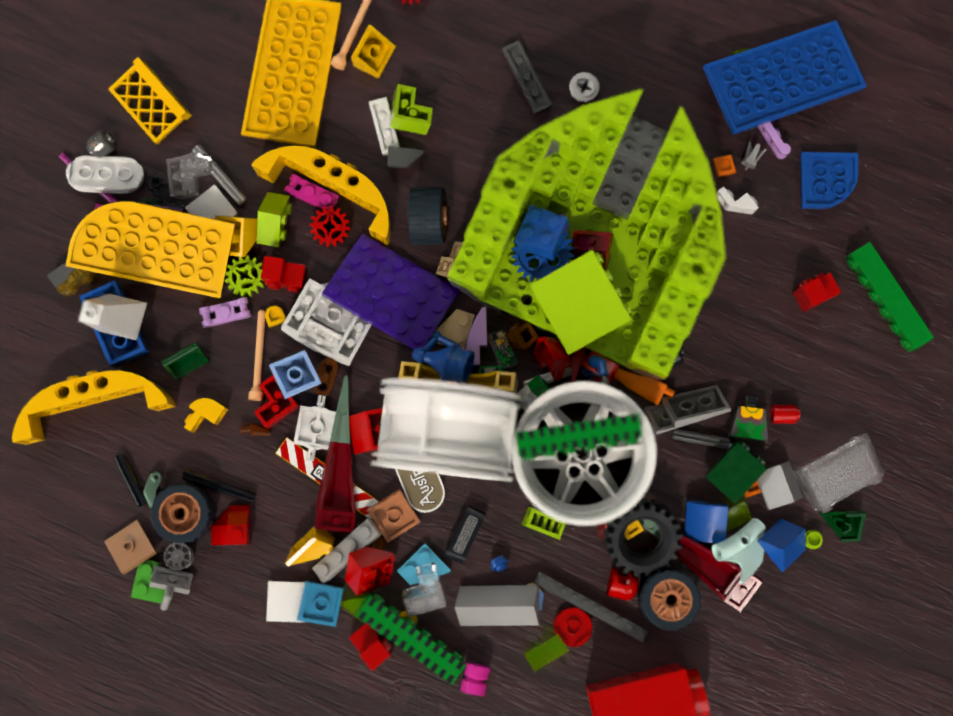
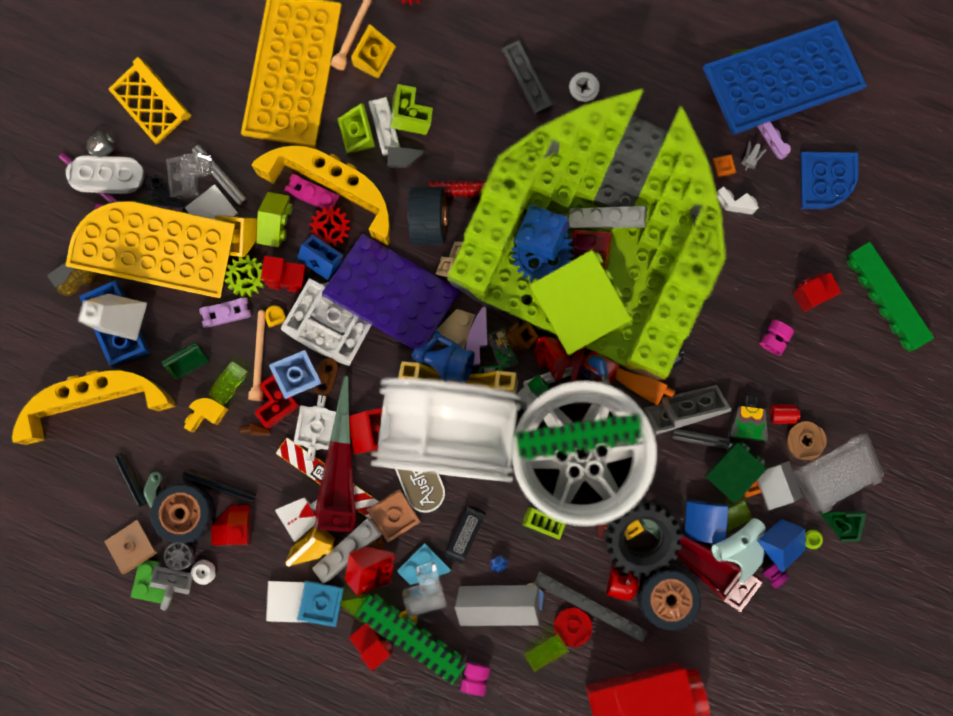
(197, 569): none -> white plate
(227, 382): none -> clear neon green slope
(298, 517): none -> white torso
(320, 257): none -> blue brick
(356, 130): none -> lime slope
(461, 188): none -> red piece
(607, 217): none -> light grey plate
(775, 575): none -> magenta wheel
(779, 331): none -> dark pink wheel
(814, 448): none -> medium nougat plate

